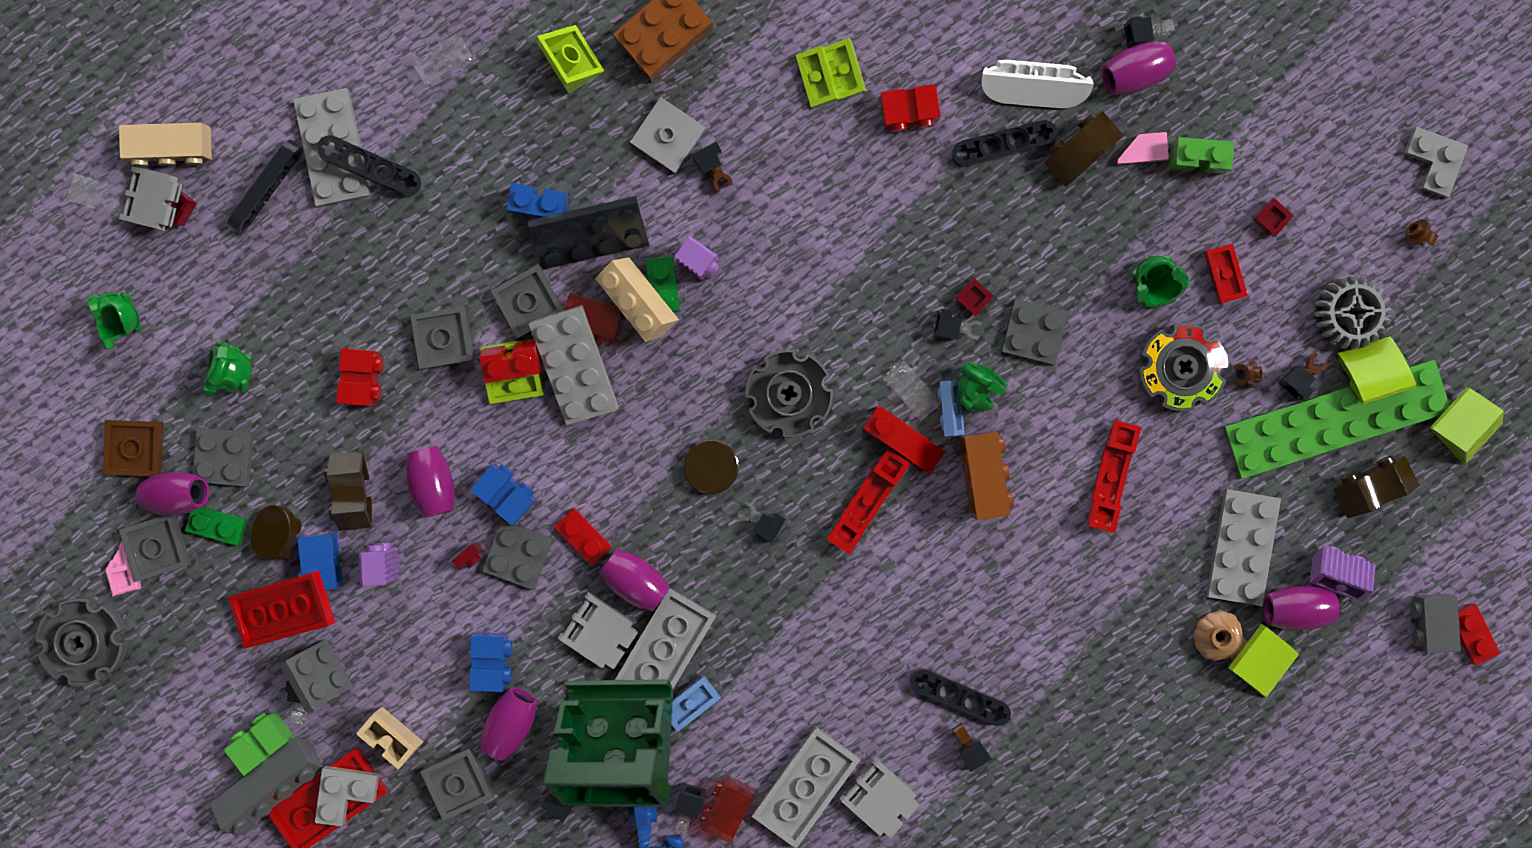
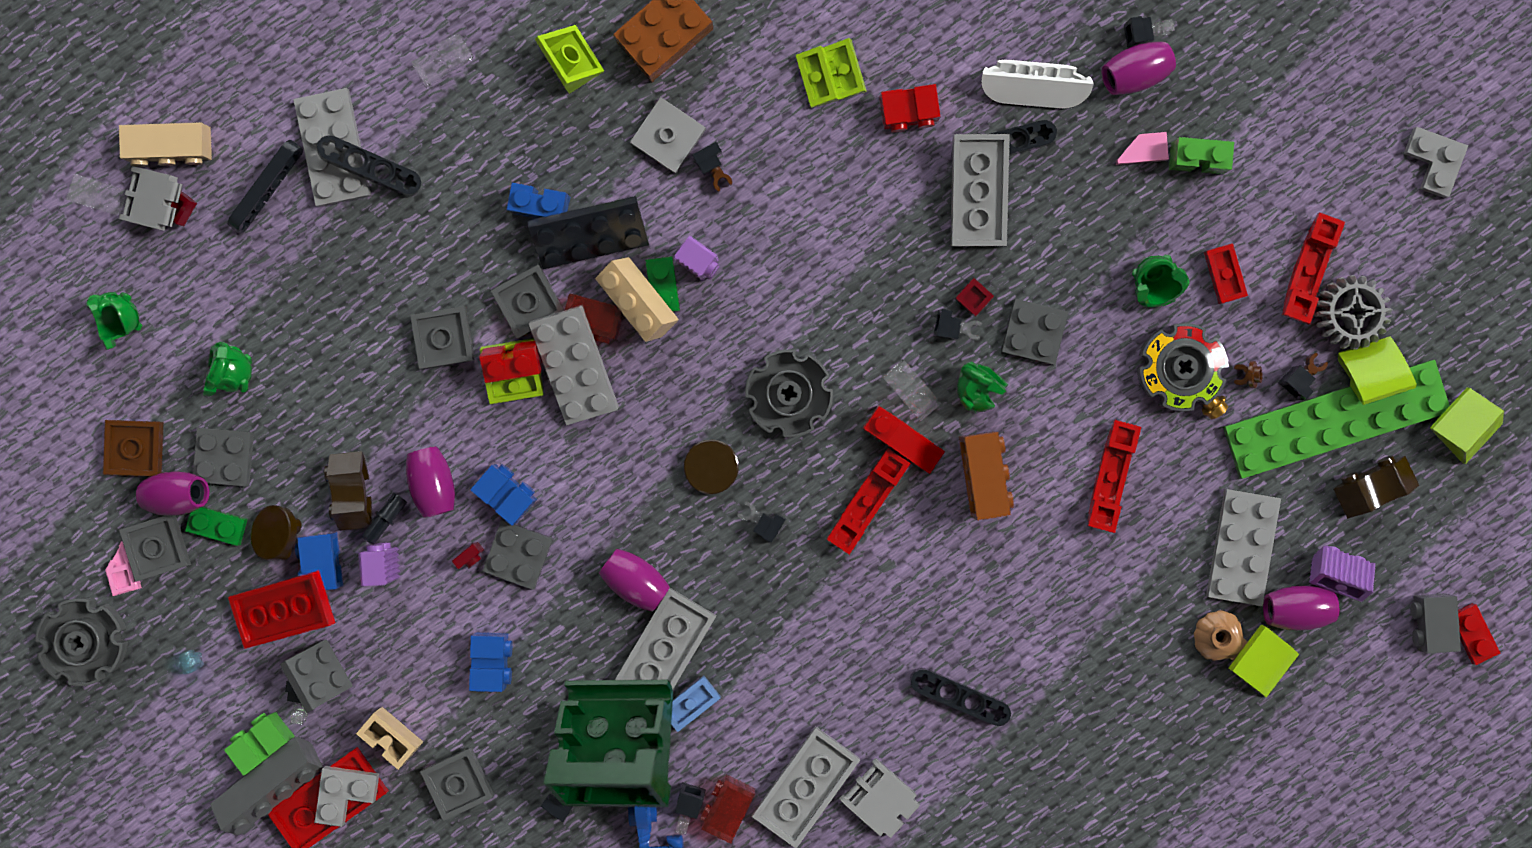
(190, 661): none -> clear light blue plate
(359, 377): red brick -> none
(384, 518): none -> black axle
(508, 723): magenta piece -> none
(583, 536): red plate -> none
(599, 632): light grey plate -> none
(952, 410): medium blue plate -> none
(973, 752): black piece -> none
(979, 189): none -> light grey plate
(1084, 148): dark brown brick -> none
(1215, 408): none -> pearl gold plate
(1273, 217): dark red plate -> none
(1310, 268): none -> red slope
(1420, 233): reddish brown plate -> none

